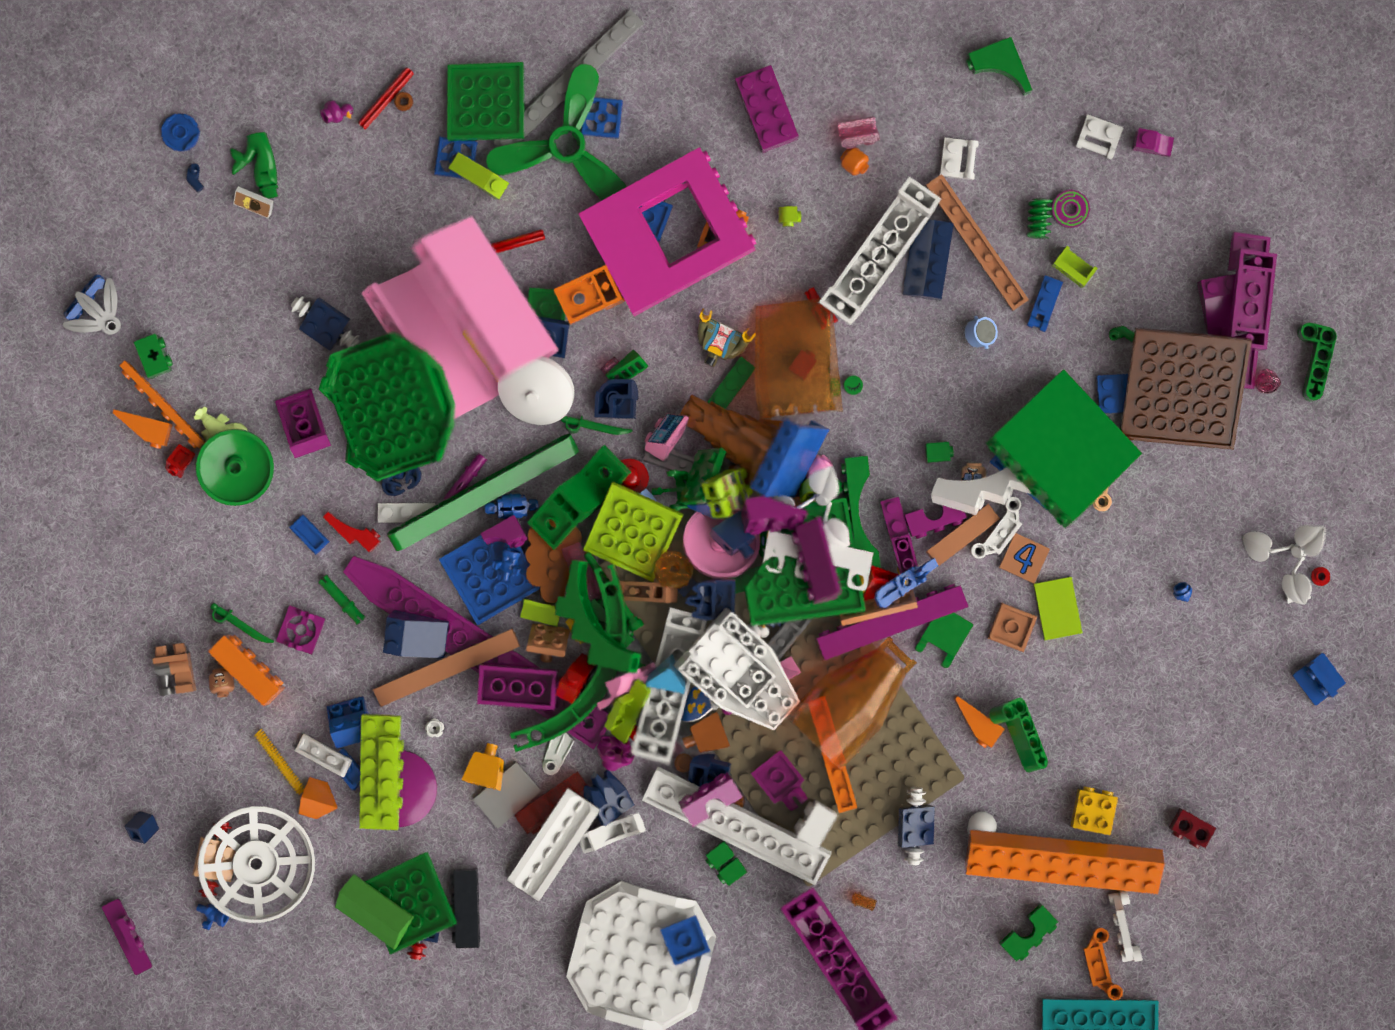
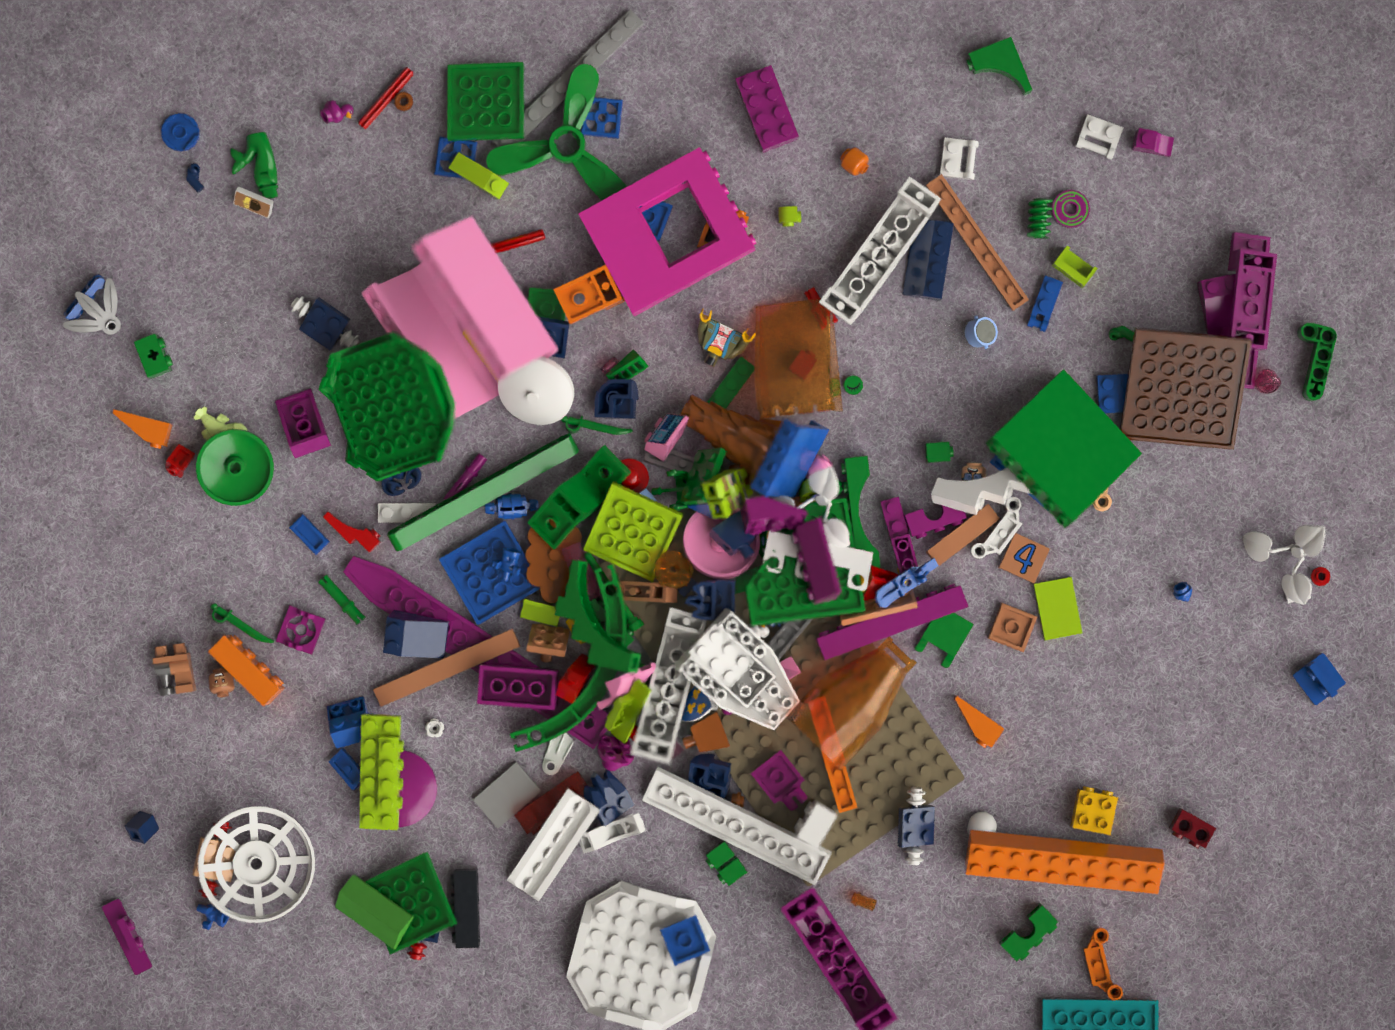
(156, 399): orange plate -> none
(278, 761): yellow piece -> none
(317, 799): orange slope -> none
(323, 755): white tile -> none
(485, 769): light orange torso -> none
(507, 531): magenta arch -> none
(667, 677): dark azure slope -> none
(682, 762): dark orange plate -> none
(721, 788): arch -> none
(858, 132): clear pink bracket -> none
(1022, 732): green beam -> none
(1130, 952): white plate -> none

